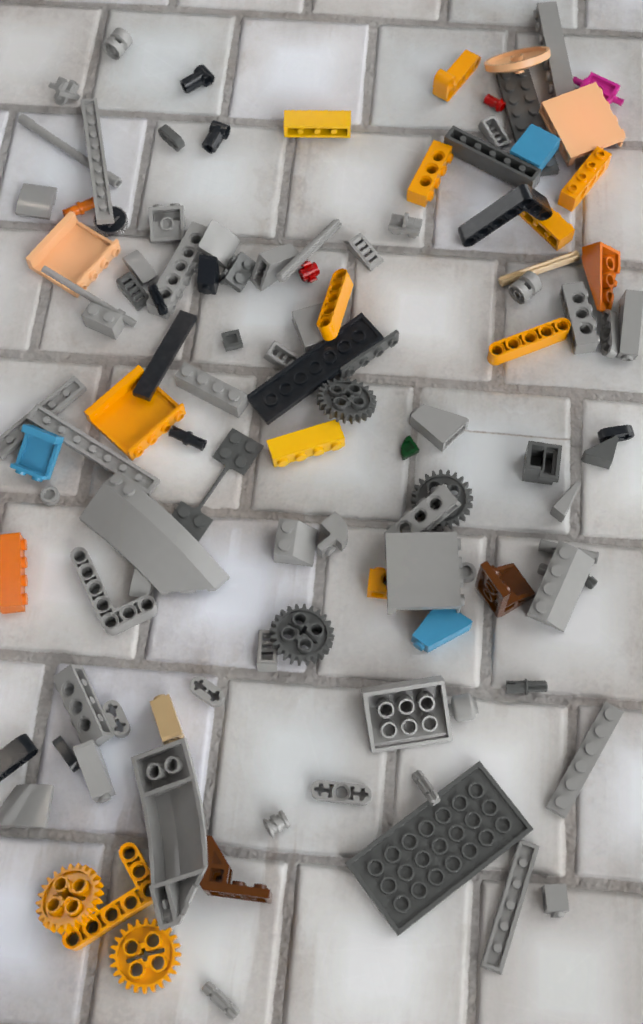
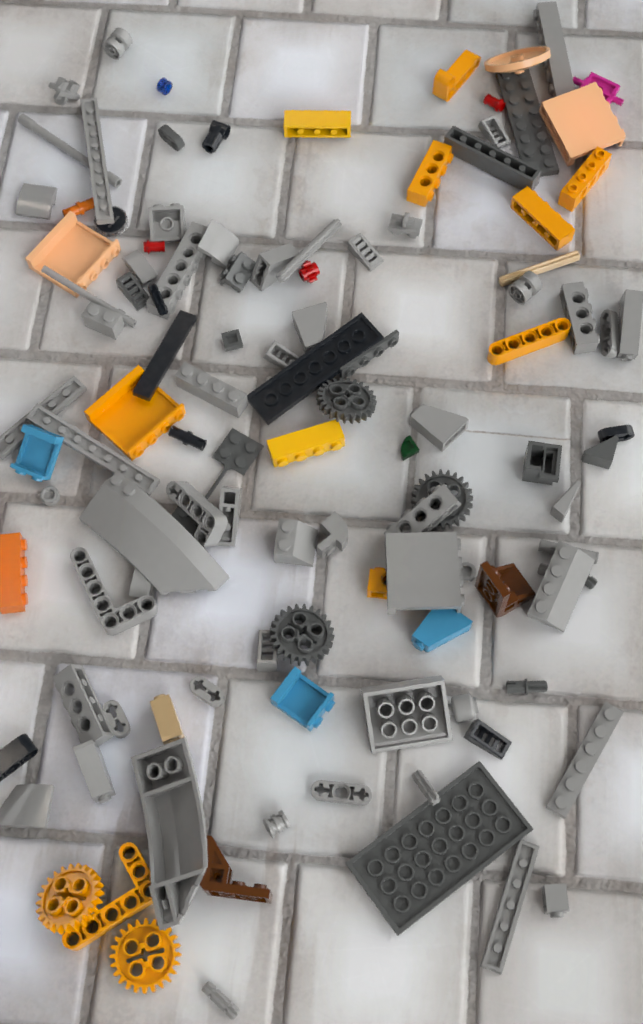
(66, 753): black beam -> none
(158, 246): none -> red pin
(164, 86): none -> clear blue bush
(200, 77): black piece -> none
(208, 275): black slope -> none
(210, 519): none -> light grey beam
(230, 506): none -> light grey slope
(302, 700): none -> dark azure panel
(334, 304): light orange beam -> none
(484, 728): none -> black slope
(503, 210): black beam -> none
(536, 146): dark azure brick -> none
(601, 266): orange wedge -> none

